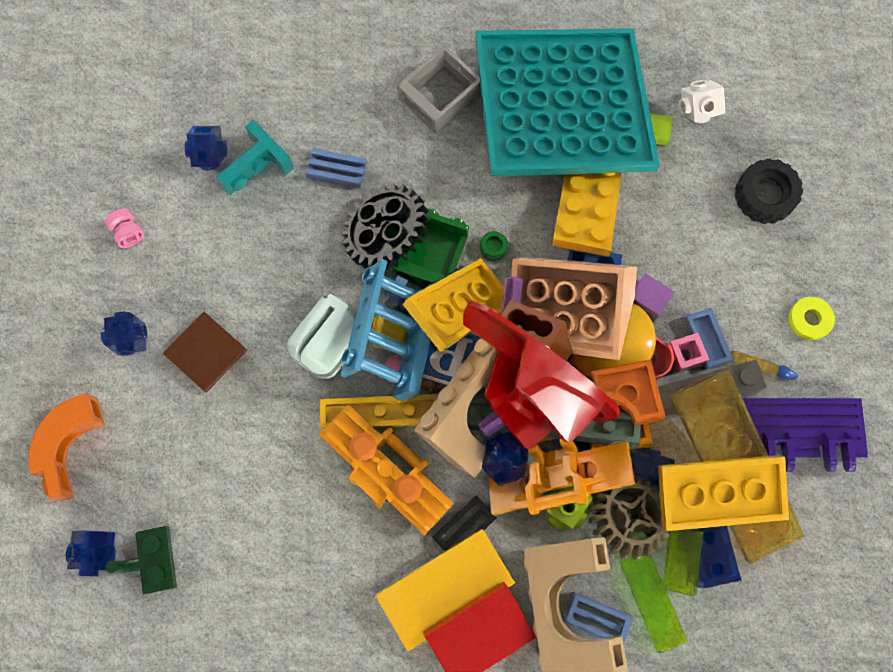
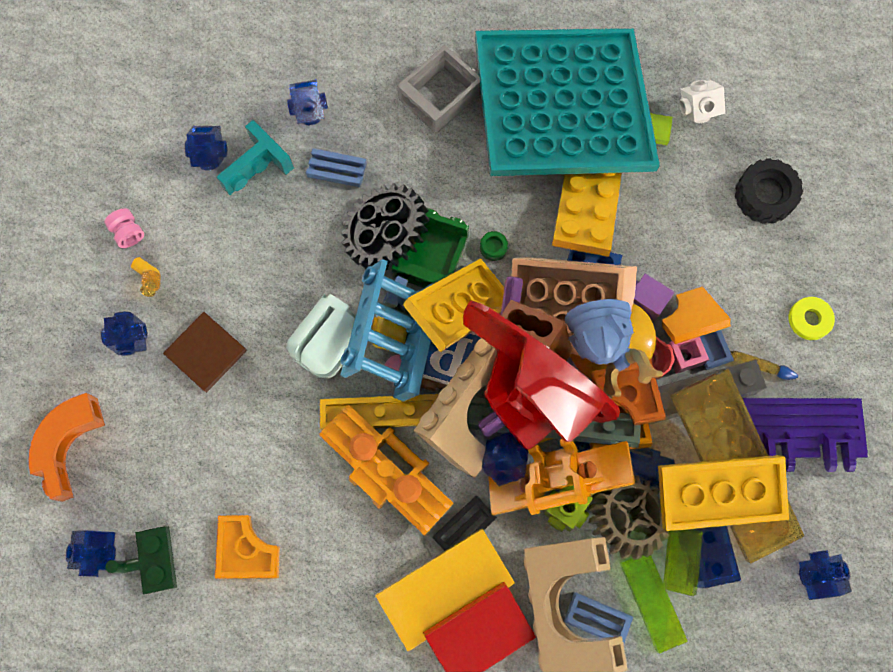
(150, 276): none -> clear yellow arm
(242, 552): none -> light orange tile
(307, 102): none -> clear blue brick
(603, 336): none -> medium blue helmet
(695, 316): none -> light orange tile
(825, 575): none -> clear blue brick

